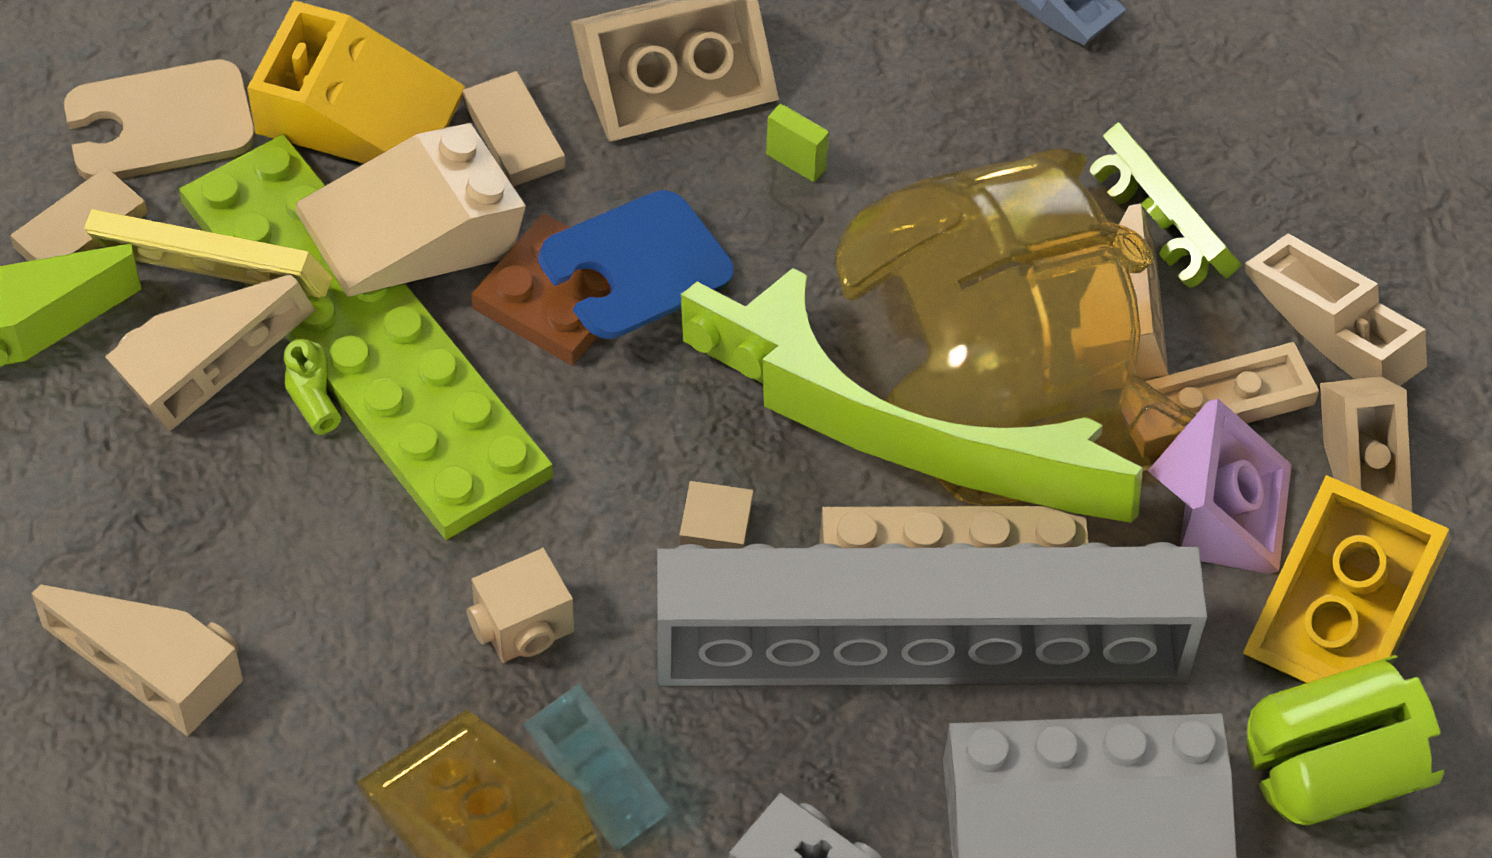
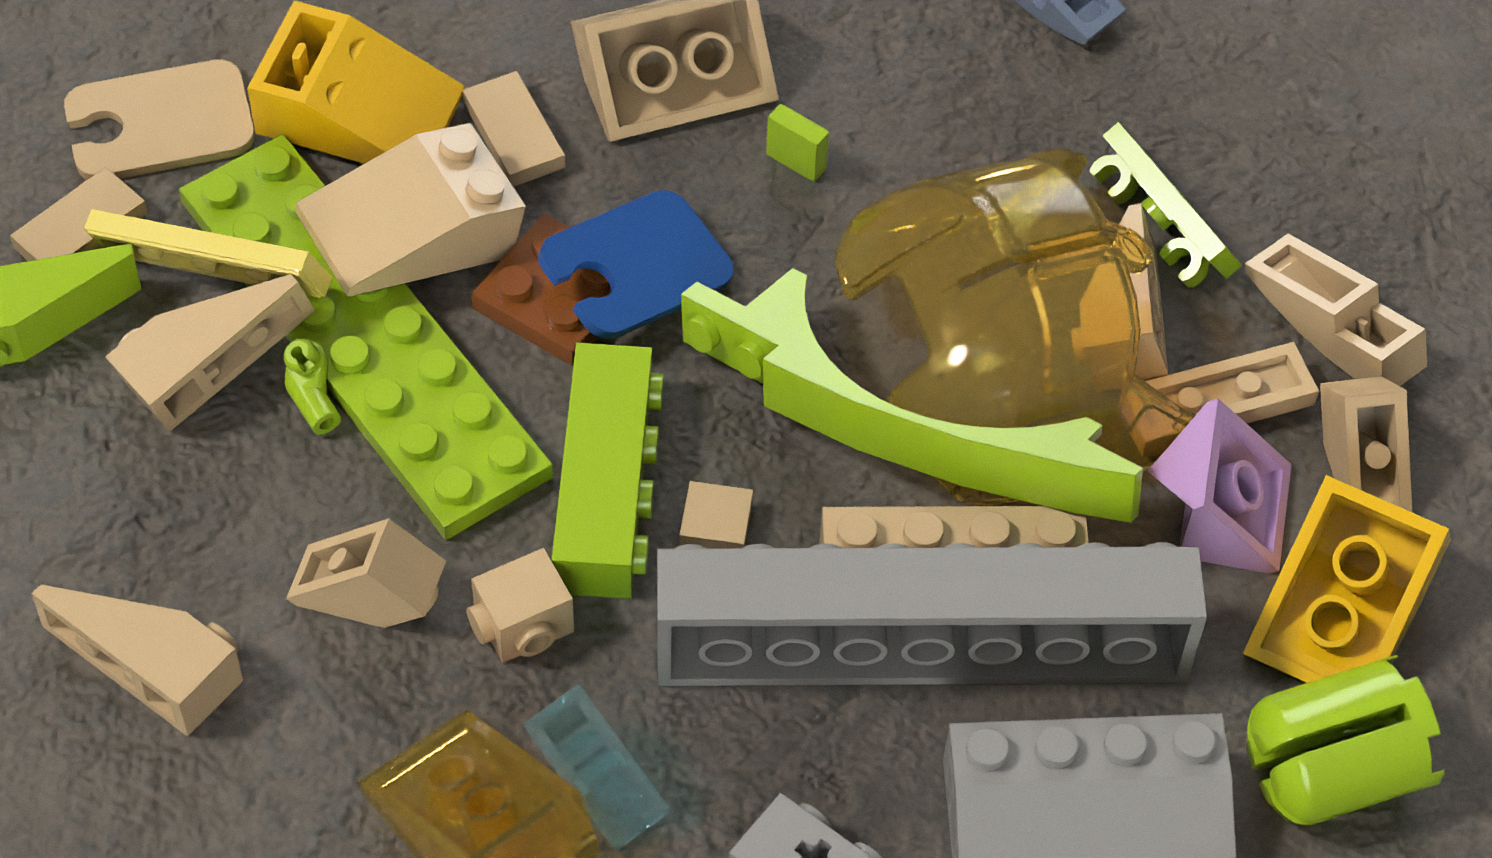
(369, 576): none -> tan slope
(604, 470): none -> lime brick

